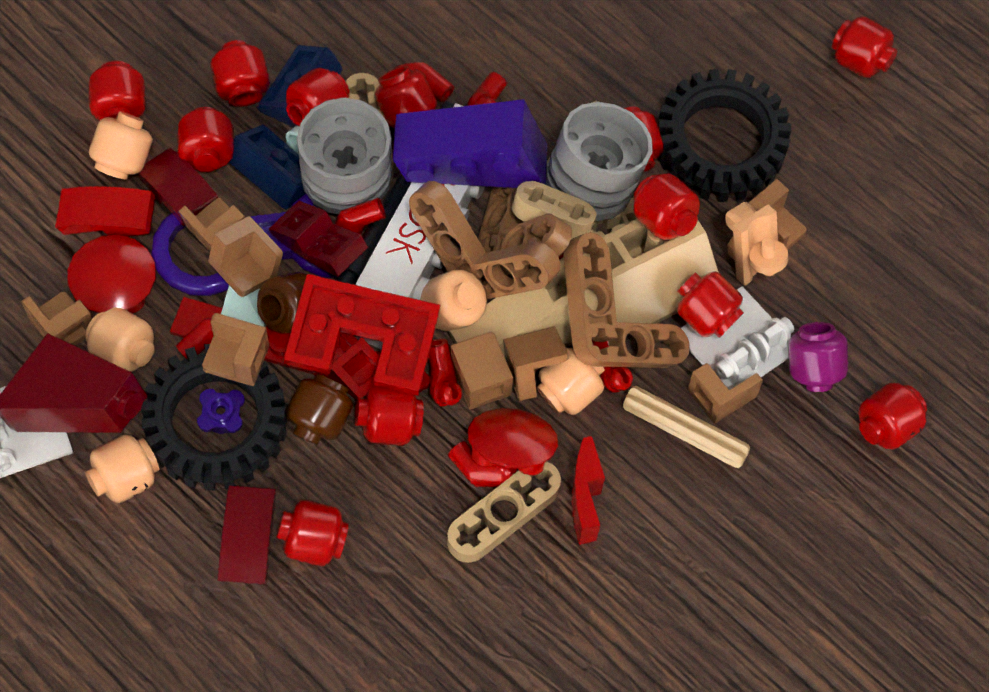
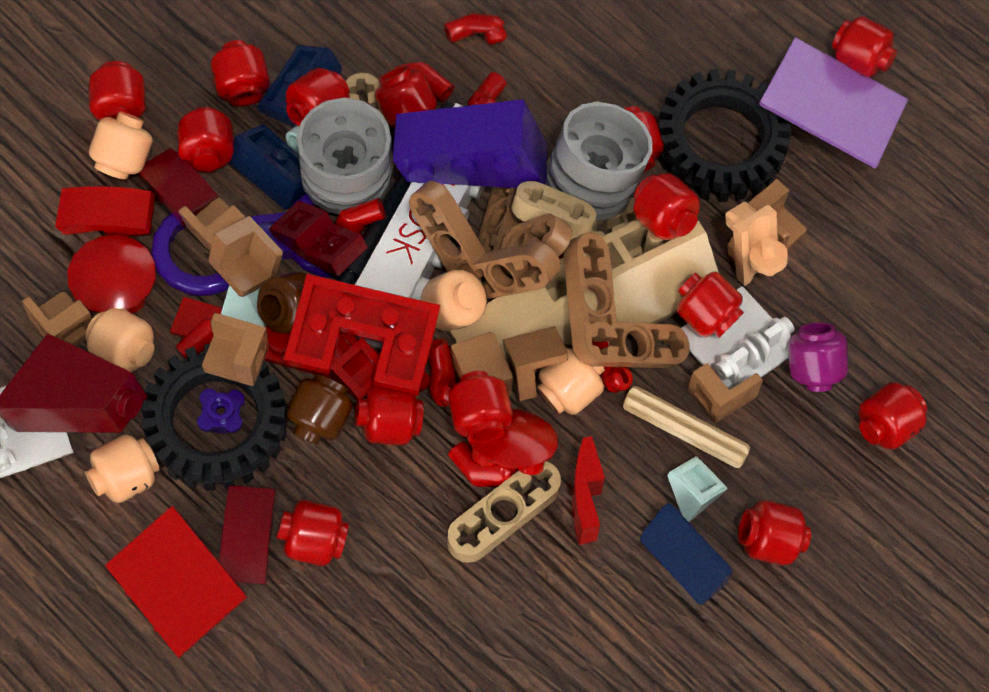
(176, 581): none -> red window
(474, 24): none -> red arm
(480, 407): none -> red head
(686, 554): none -> dark blue slope
(694, 487): none -> light aqua slope
(774, 532): none -> red head
(834, 102): none -> medium lavender piece

